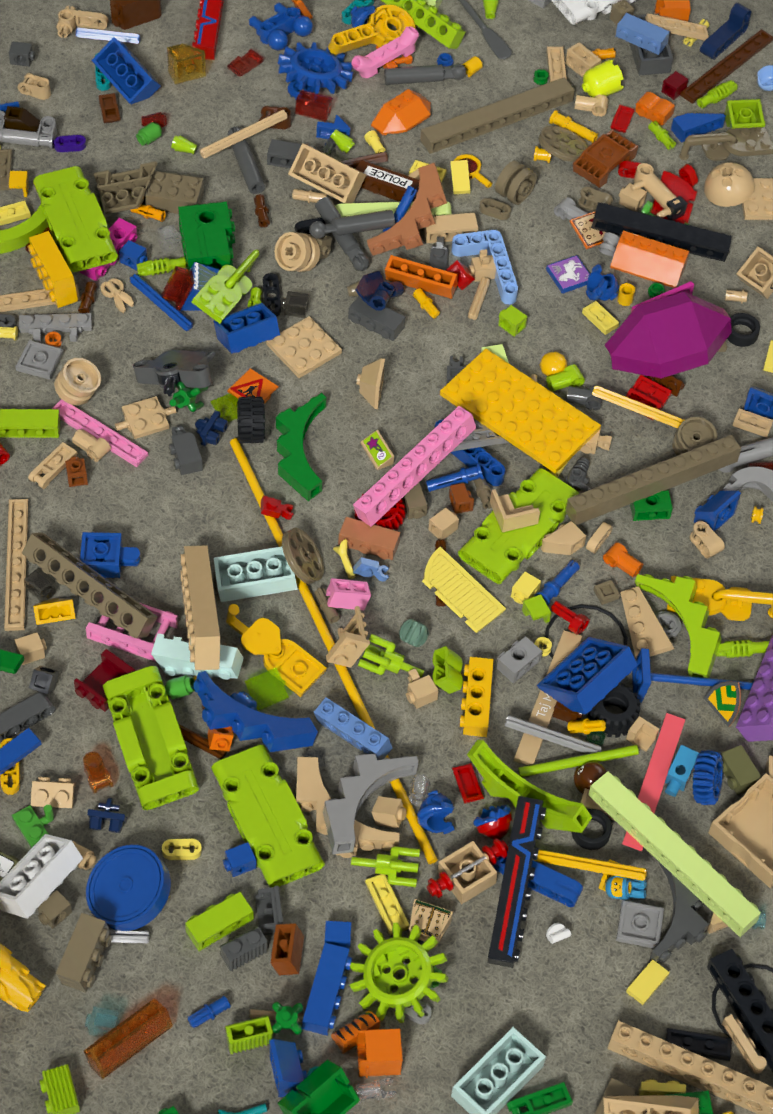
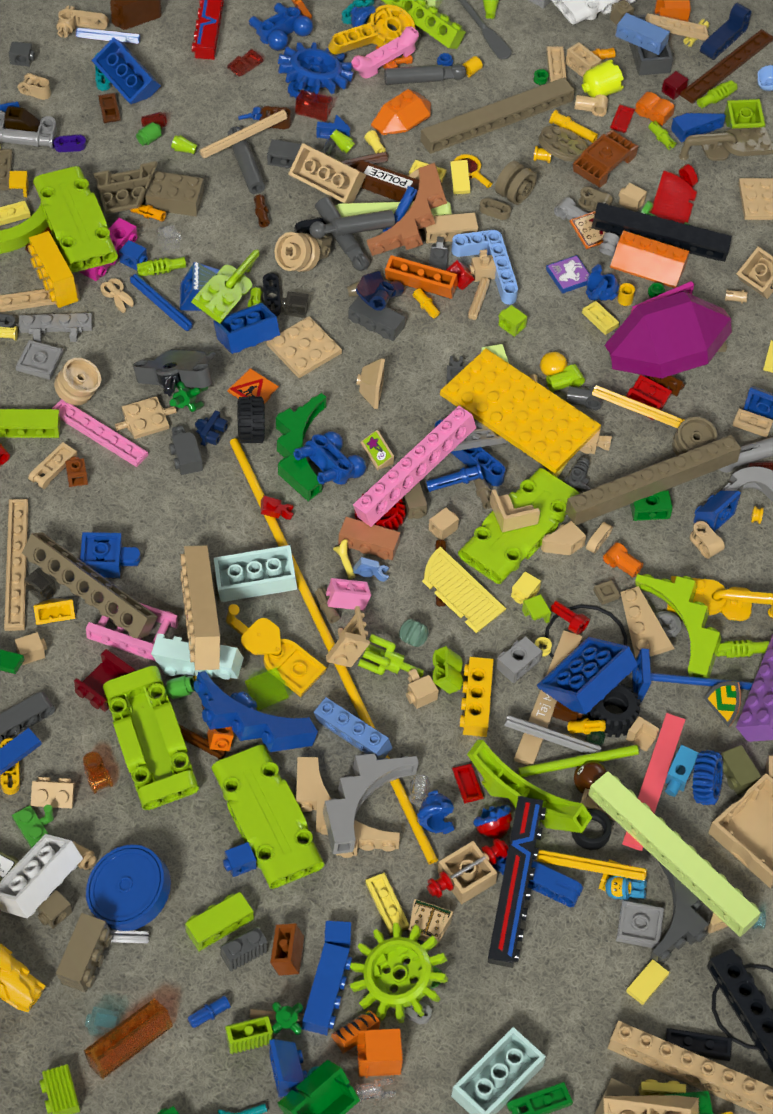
(44, 679): black brick -> none
(53, 335): orange bush -> none
(87, 298): reddish brown pin -> none
(94, 447): tan piece -> none
(116, 819): dark blue hips -> none
(178, 286): clear red panel -> none
(181, 849): light yellow beam -> none
(185, 63): clear yellow slope -> none
(207, 234): green piece -> none
(226, 406): clear neon green piece -> none
(255, 115): none -> blue hand
(268, 909): dark grey hinge -> none
(302, 556): dark tan wedge -> none
(307, 195): tan axle -> none
(326, 454): none -> blue piece
(388, 812): tan brick -> none
(391, 865): lime plant -> none
(460, 498): dark orange brick -> none
(552, 588): blue pin -> none
(557, 932): white plate -> none
(631, 169): red beam -> none
(673, 206): tan piece -> none
(729, 185): tan piece -> none
(744, 1044): tan plate -> none
(746, 320): black tyre -> none

